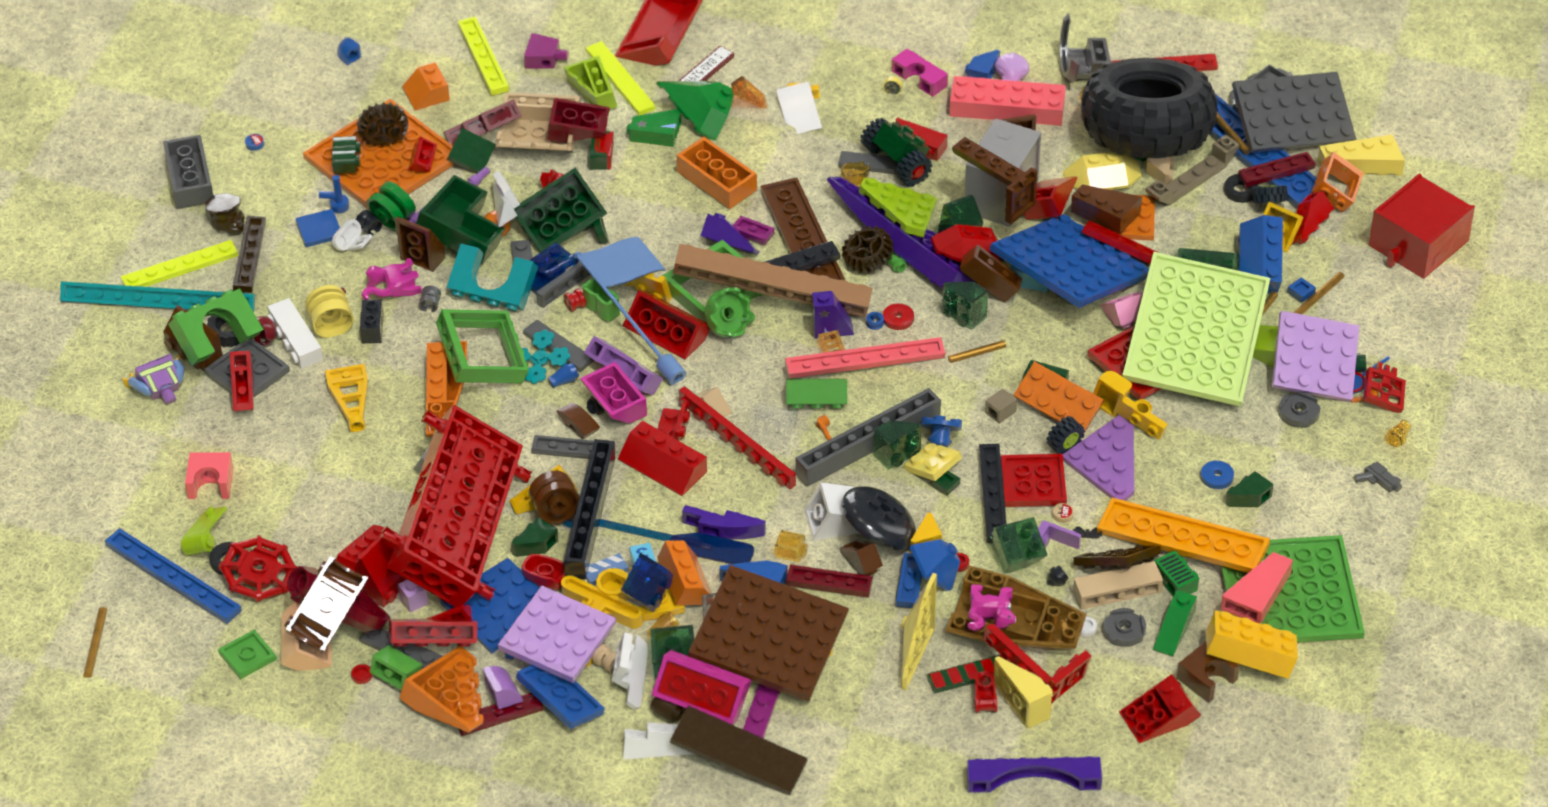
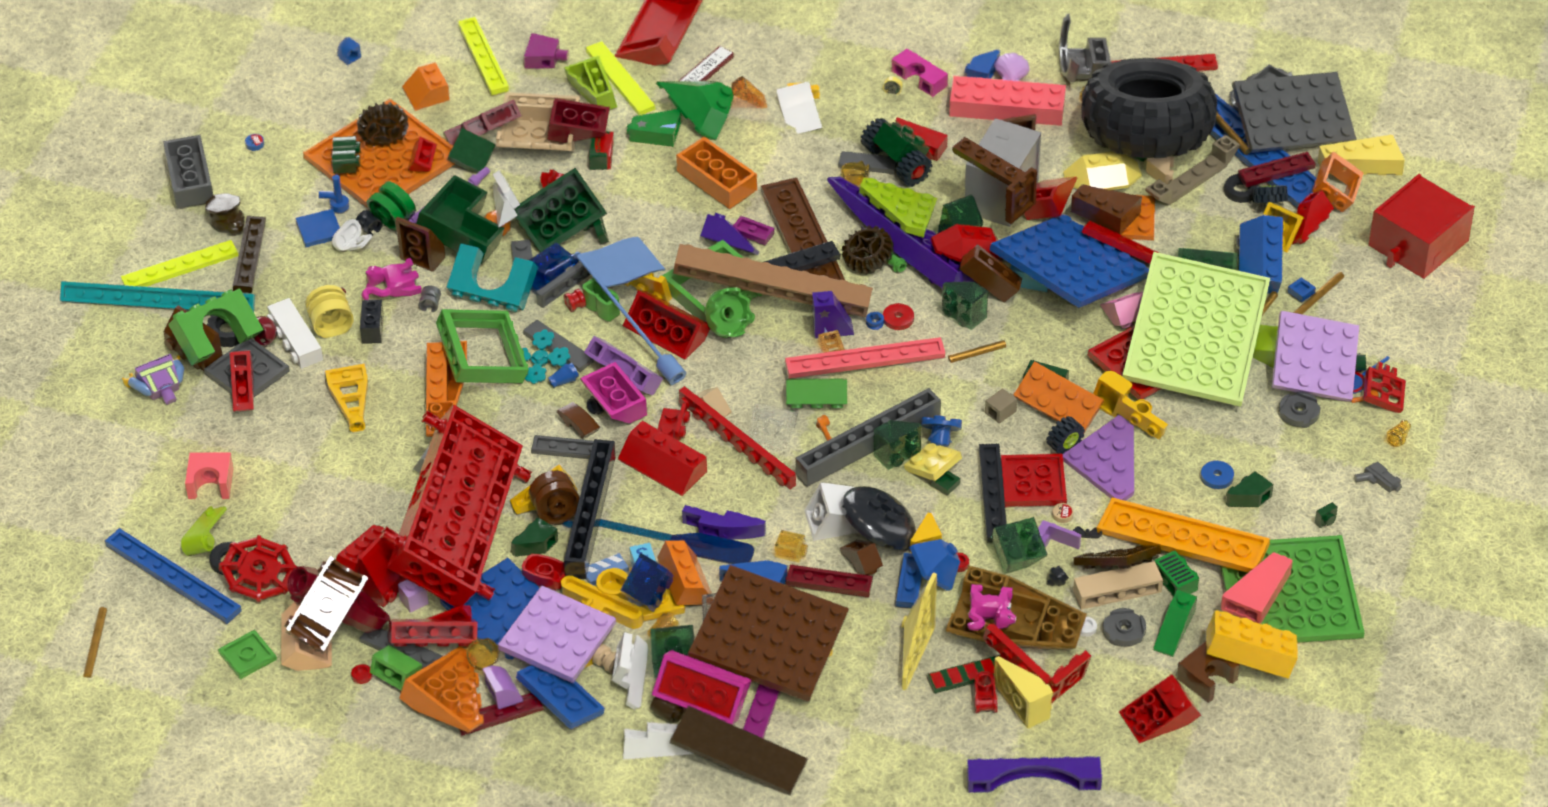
(482, 653): none -> clear yellow hair
(1326, 515): none -> dark green plate

